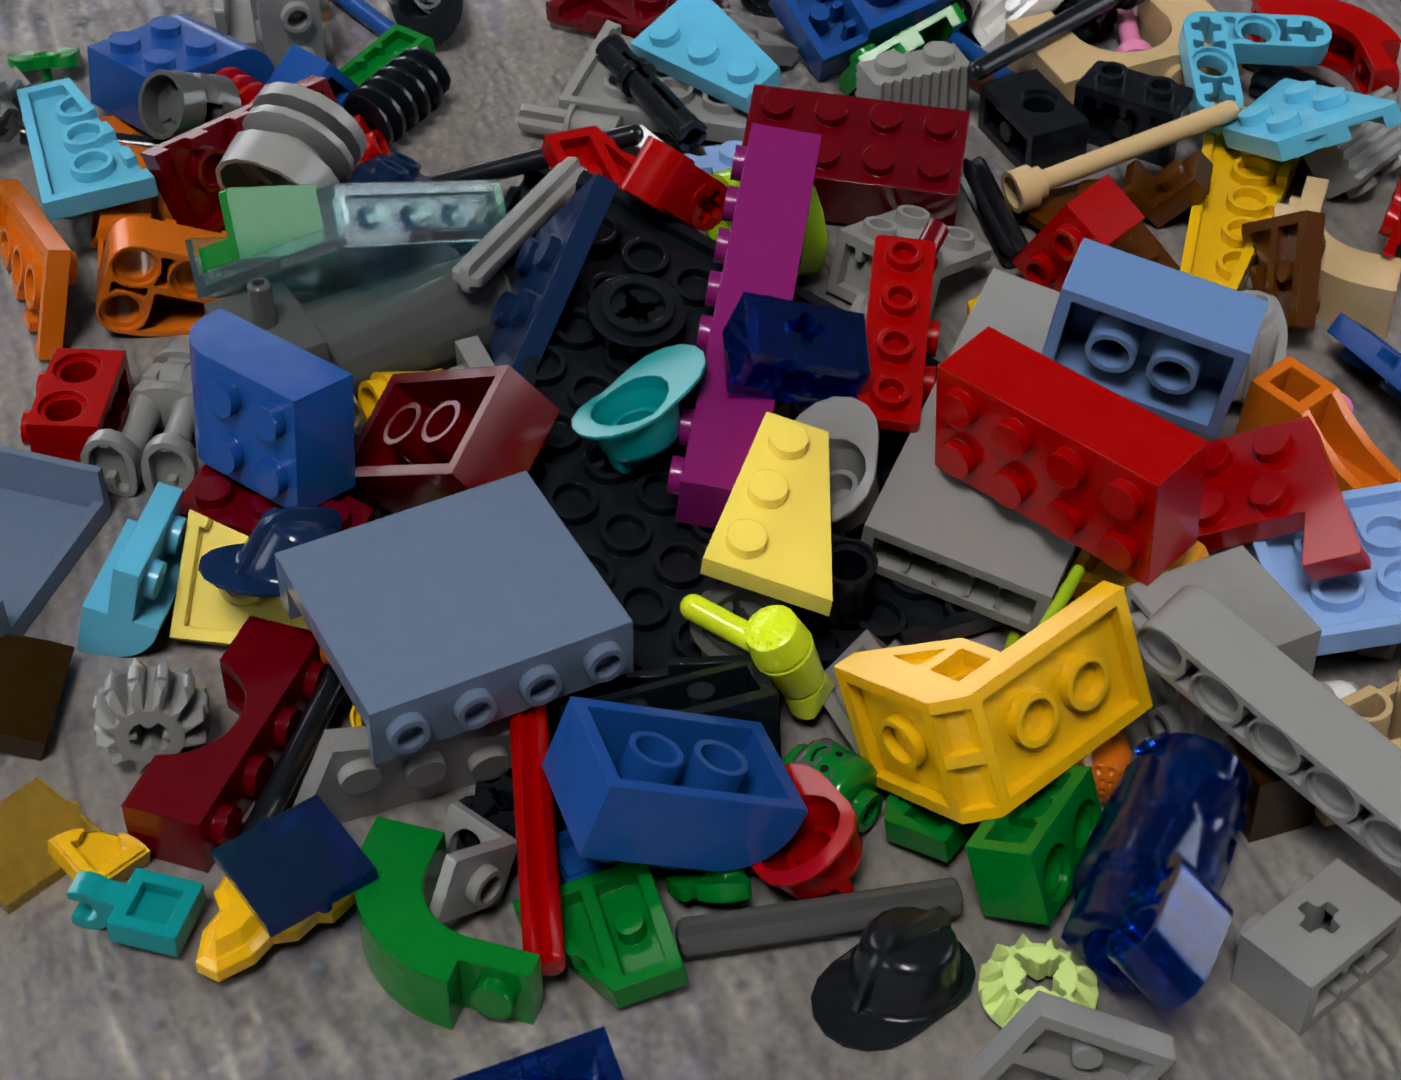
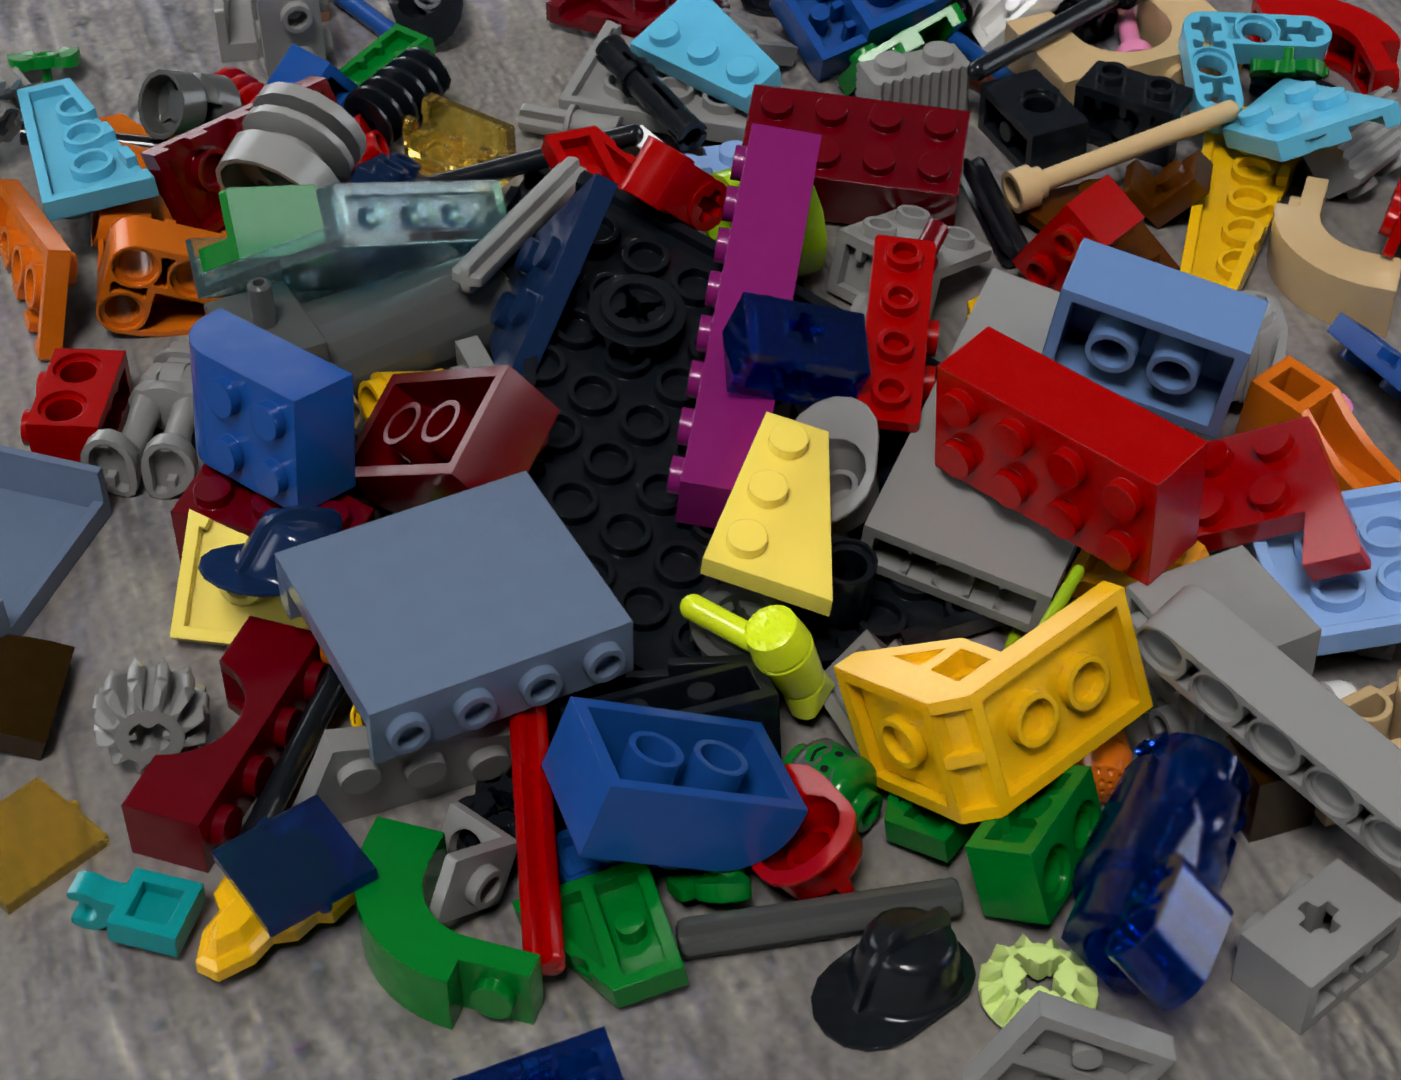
(98, 852): yellow tile -> none
(136, 580): medium azure brick -> none
(166, 43): blue brick -> none
(455, 137): none -> clear yellow hinge
(641, 408): teal piece -> none
(1288, 67): none -> green piece
(1289, 263): reddish brown wing -> none

